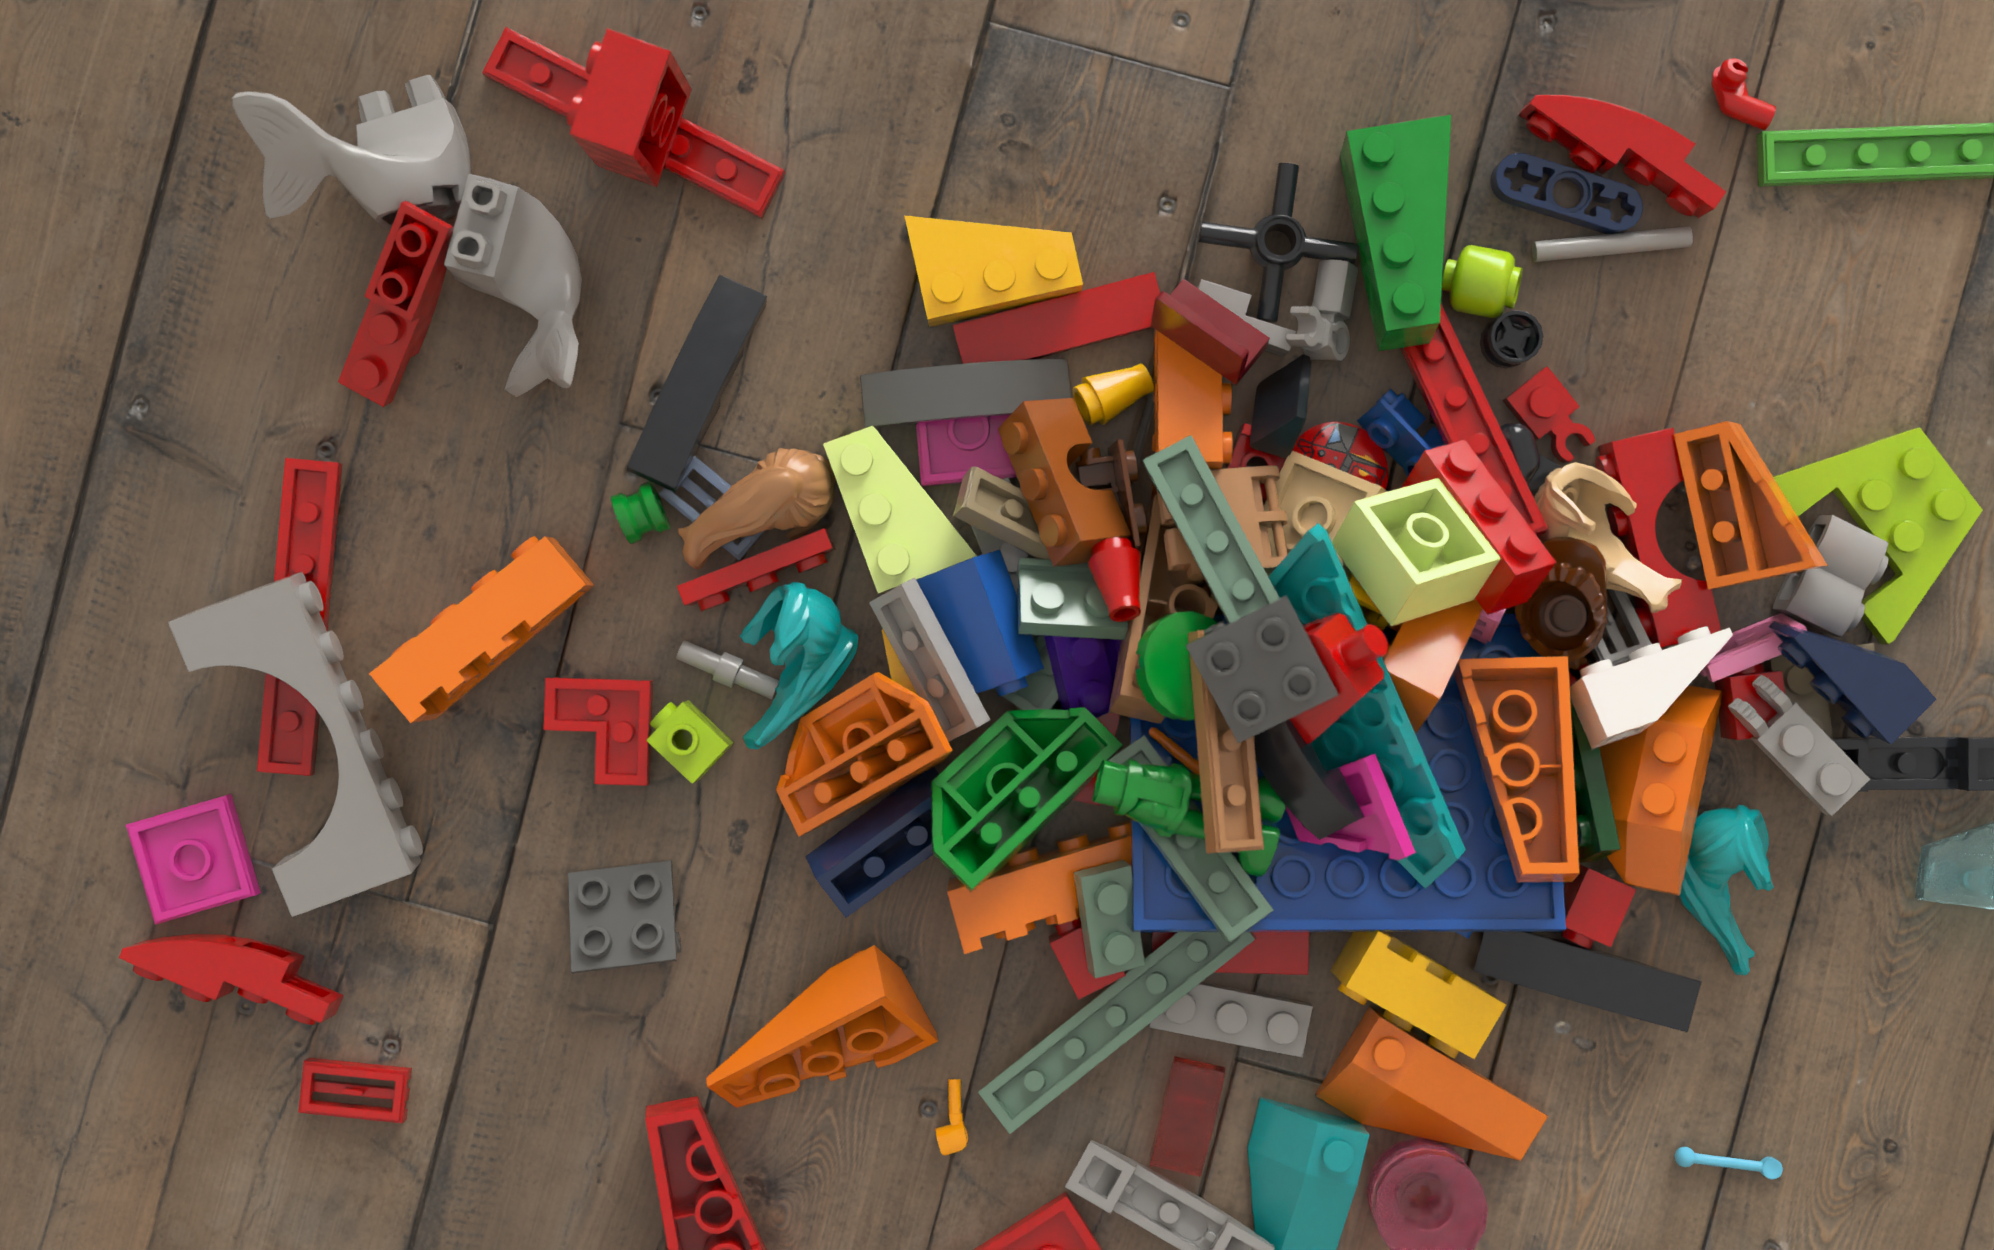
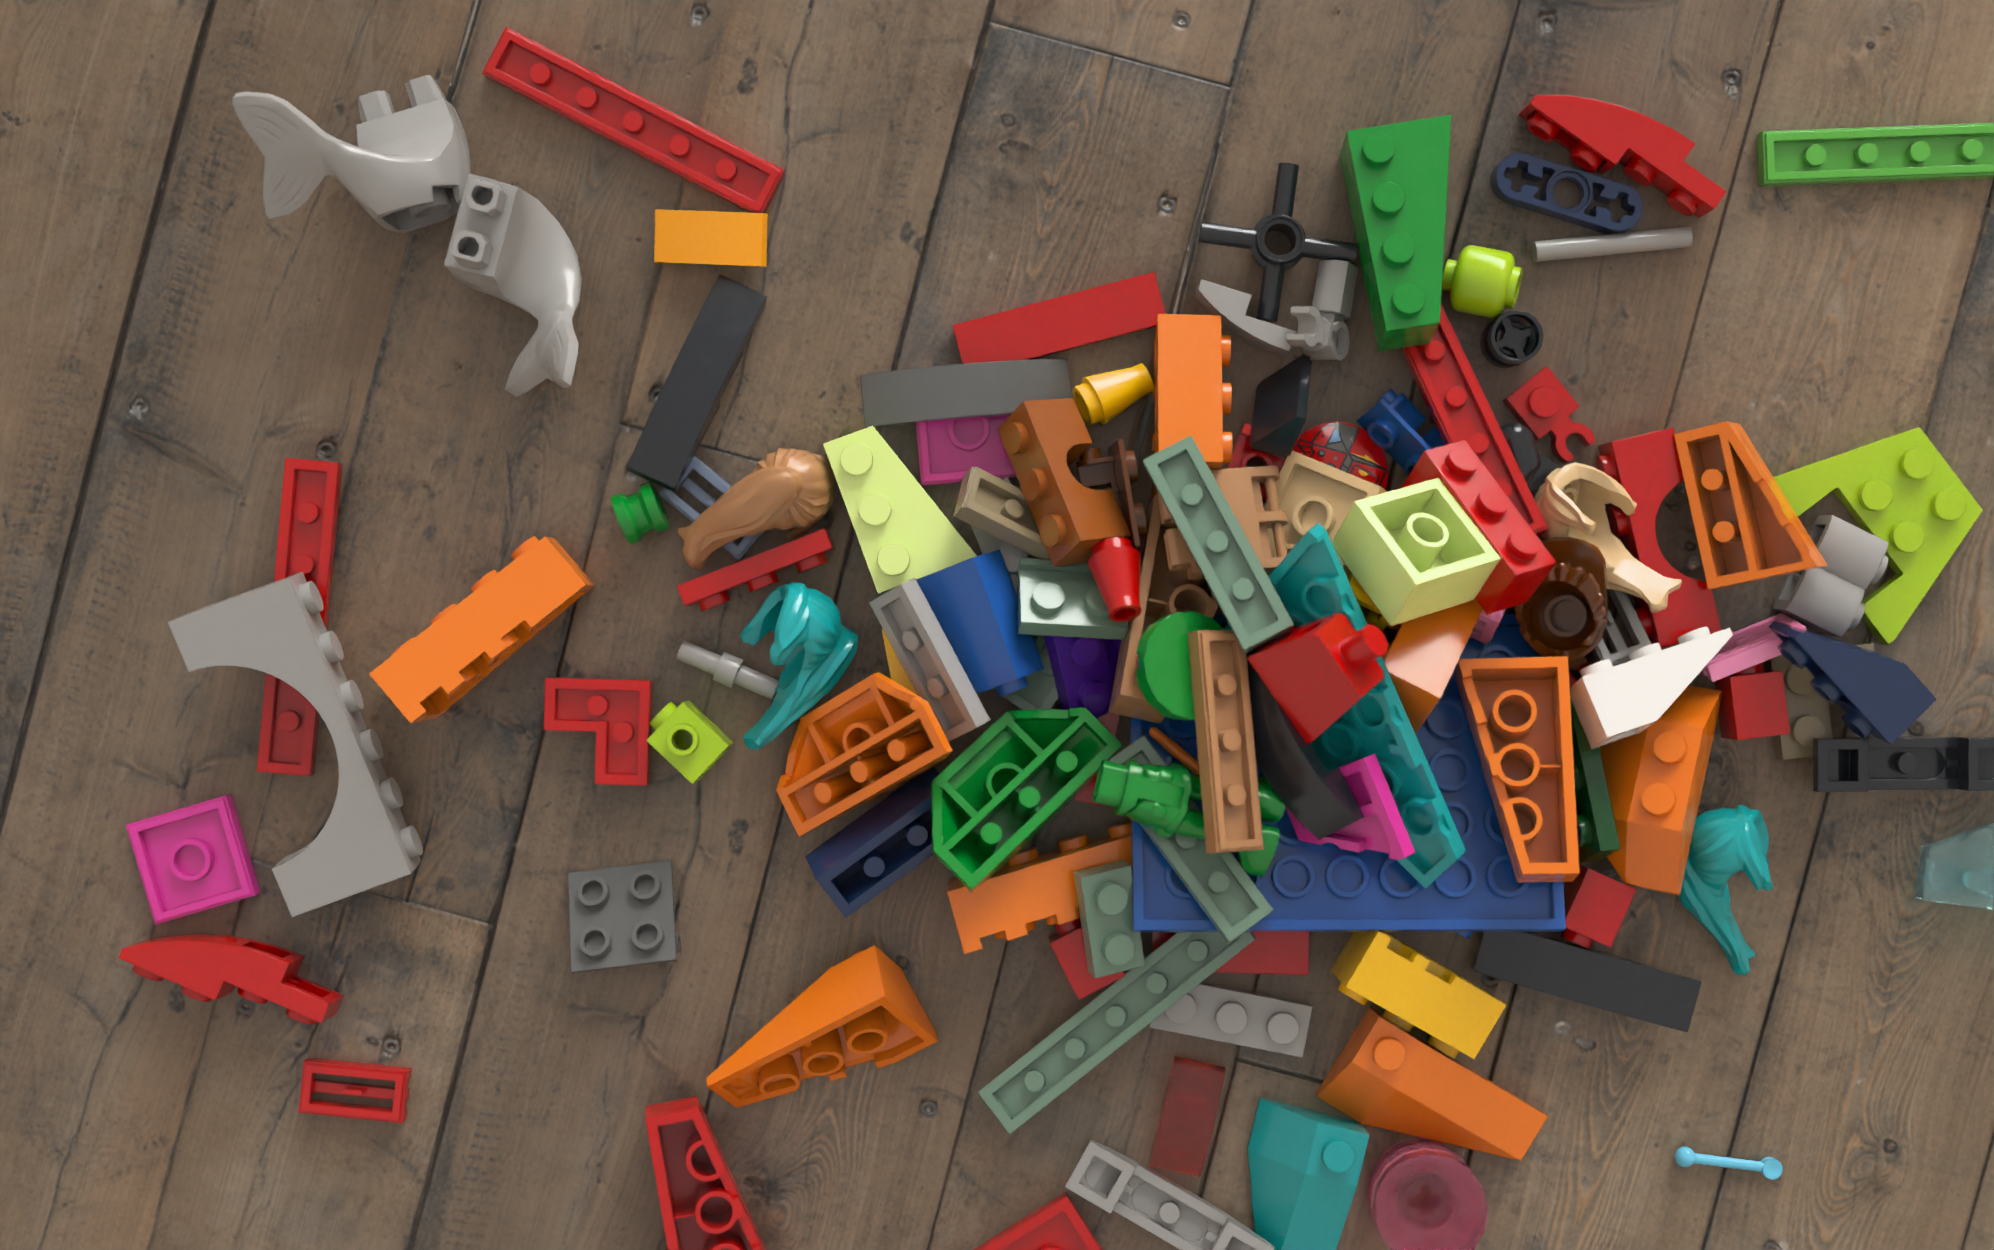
(400, 304): red slope -> none
(629, 107): red brick -> none
(710, 237): none -> light orange slope
(954, 1136): light orange hand -> none
(988, 267): yellow wedge -> none
(1208, 331): dark red panel -> none
(1262, 669): dark grey hinge -> none
(1733, 97): red arm -> none
(1801, 749): light grey hinge -> none

